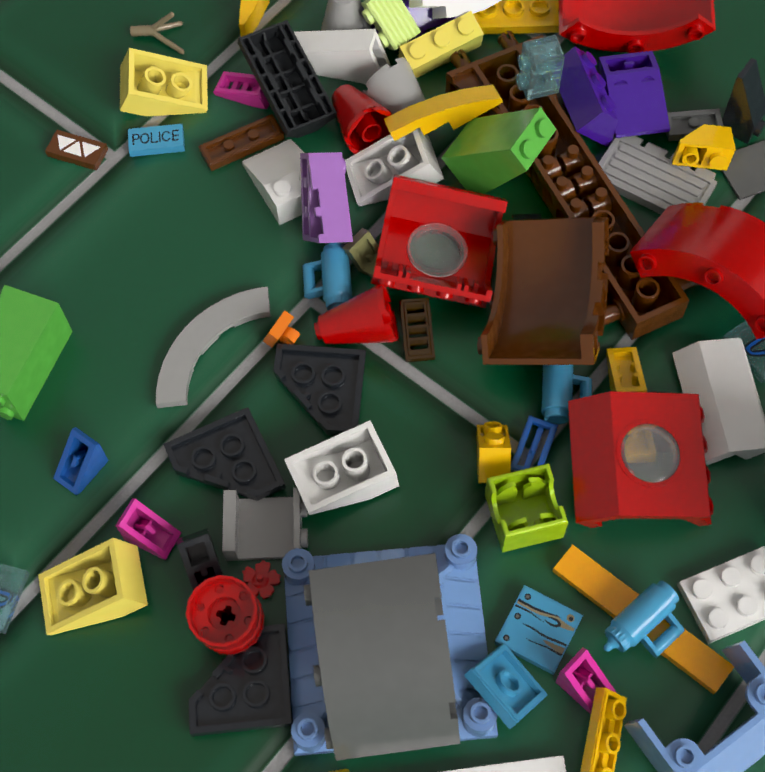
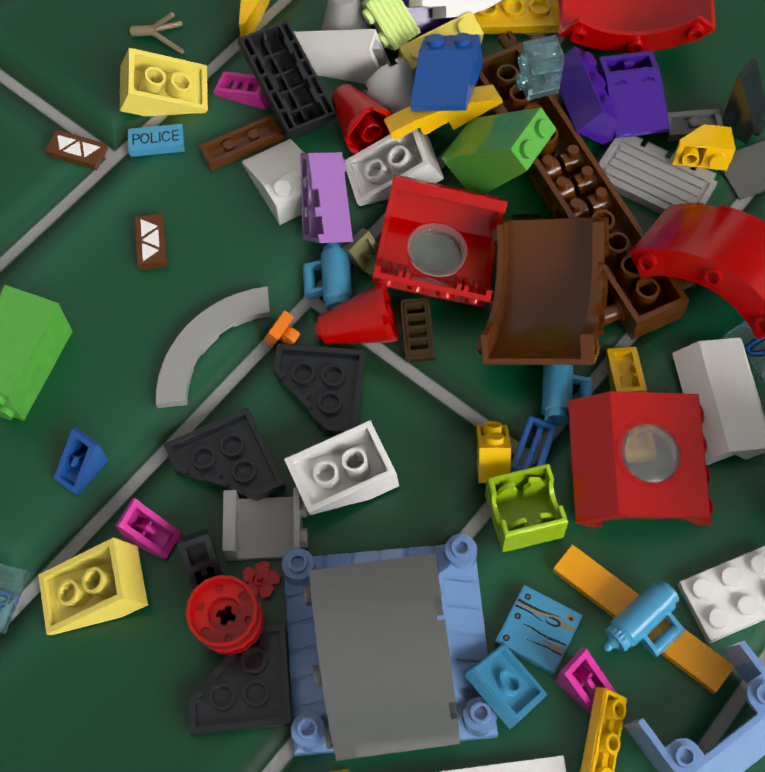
(151, 241): none -> reddish brown tile
(446, 72): none -> blue slope

